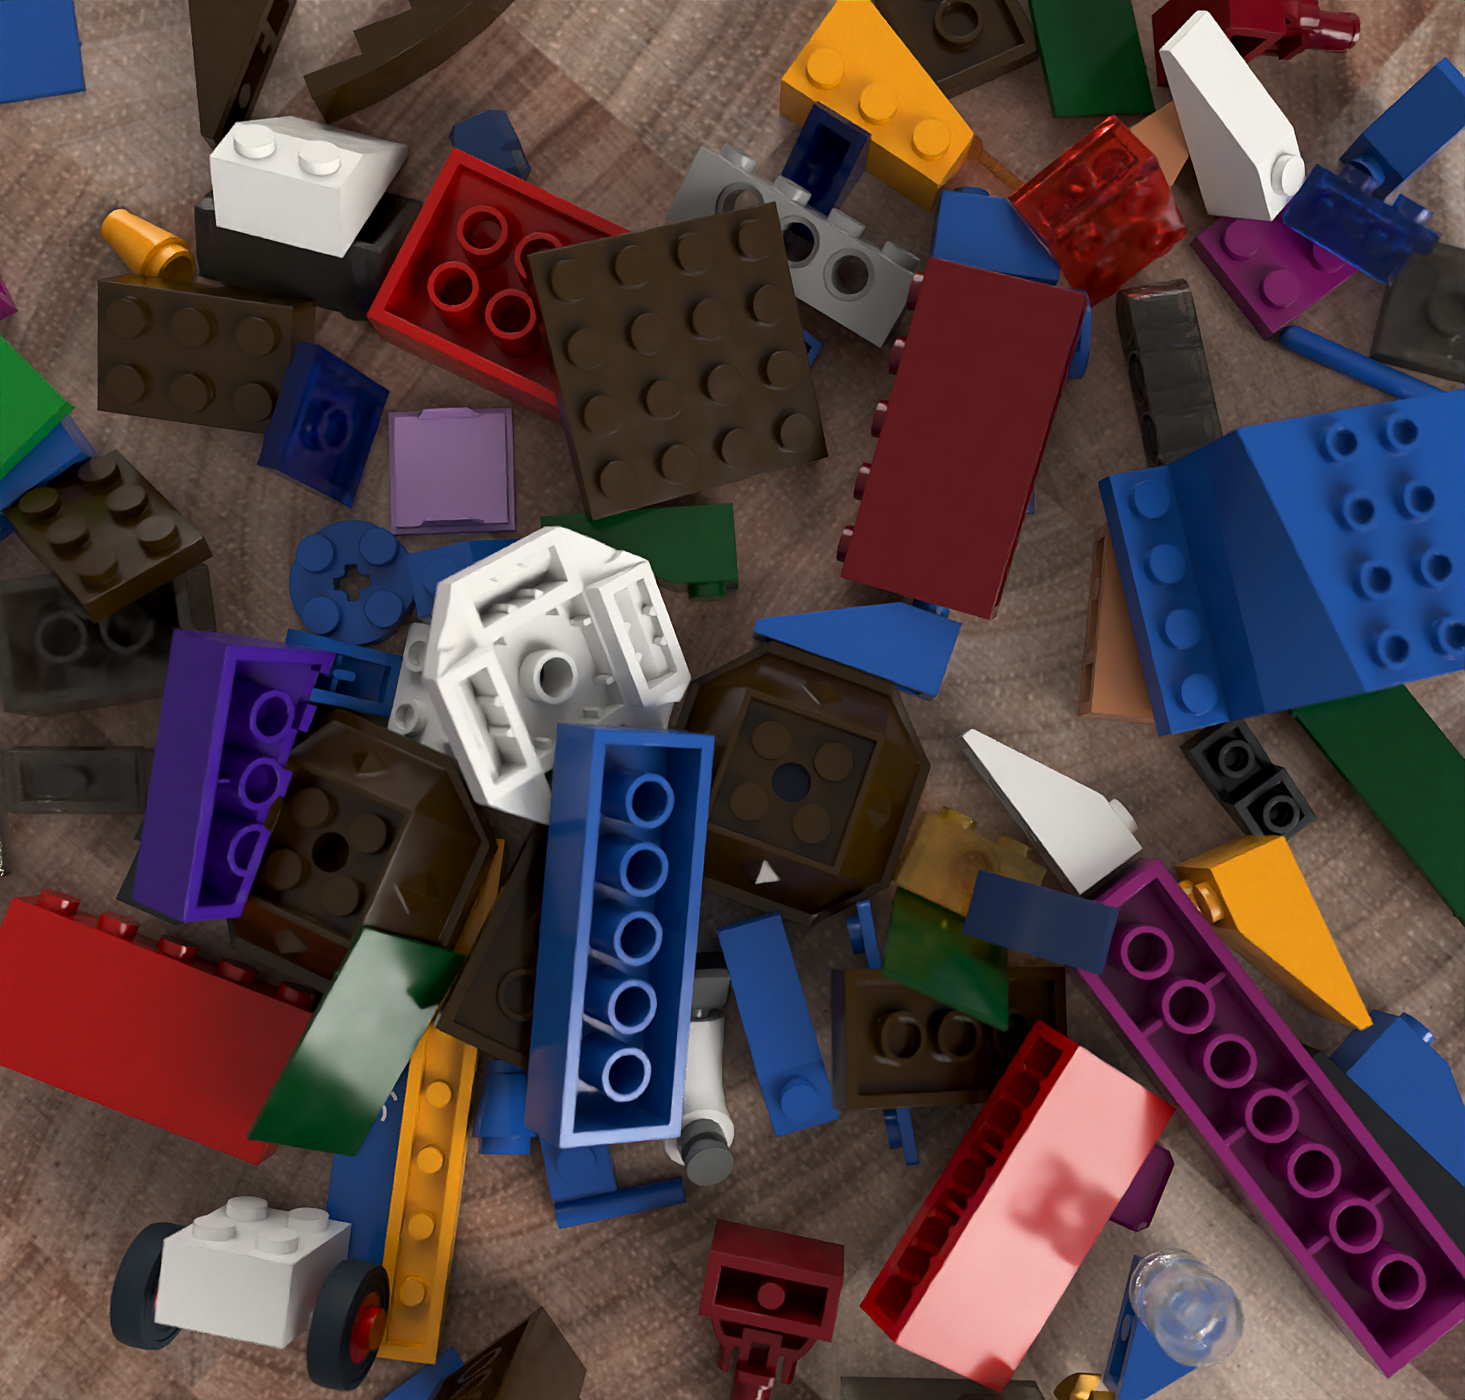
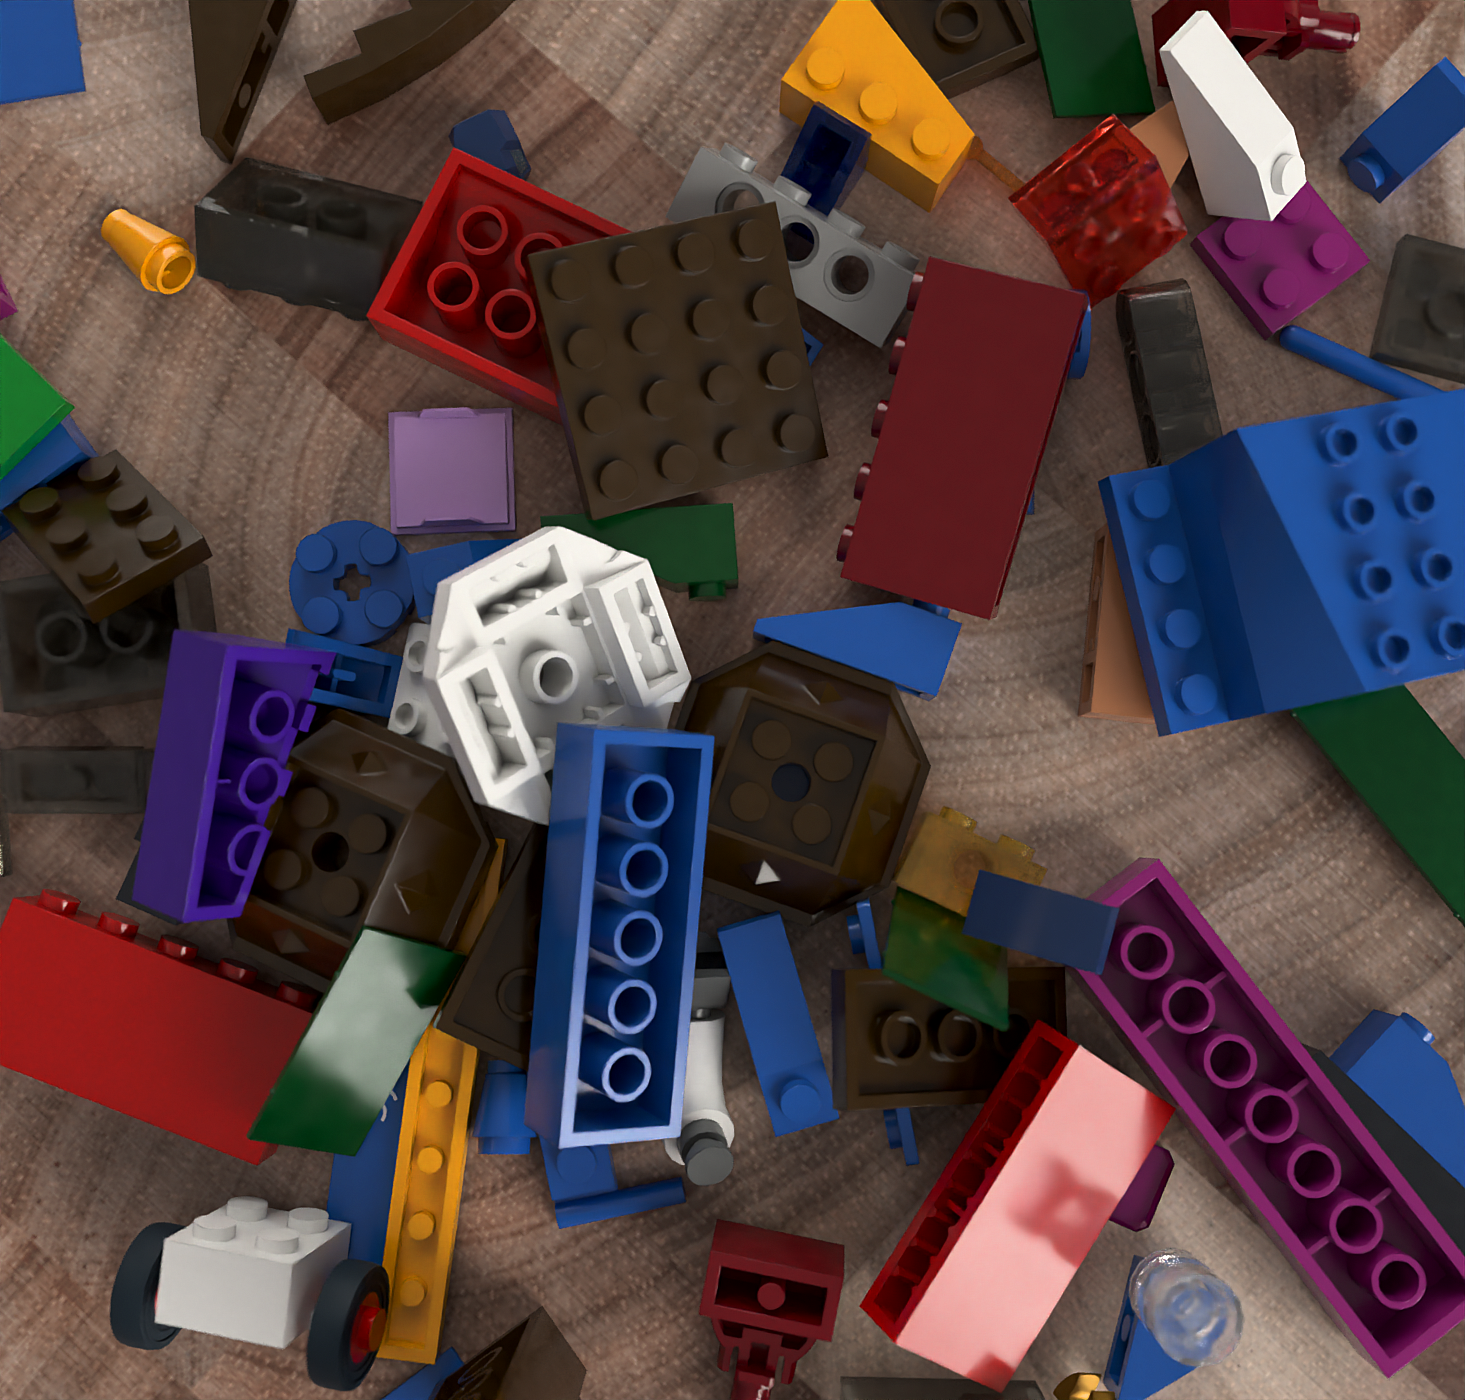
(196, 350): dark brown brick -> none
(301, 181): white slope -> none
(323, 425): clear blue plate -> none
(989, 235): blue slope -> none
(1063, 820): white slope -> none
(1246, 782): black slope -> none
(1268, 916): light orange slope -> none
(1359, 225): clear blue bracket -> none

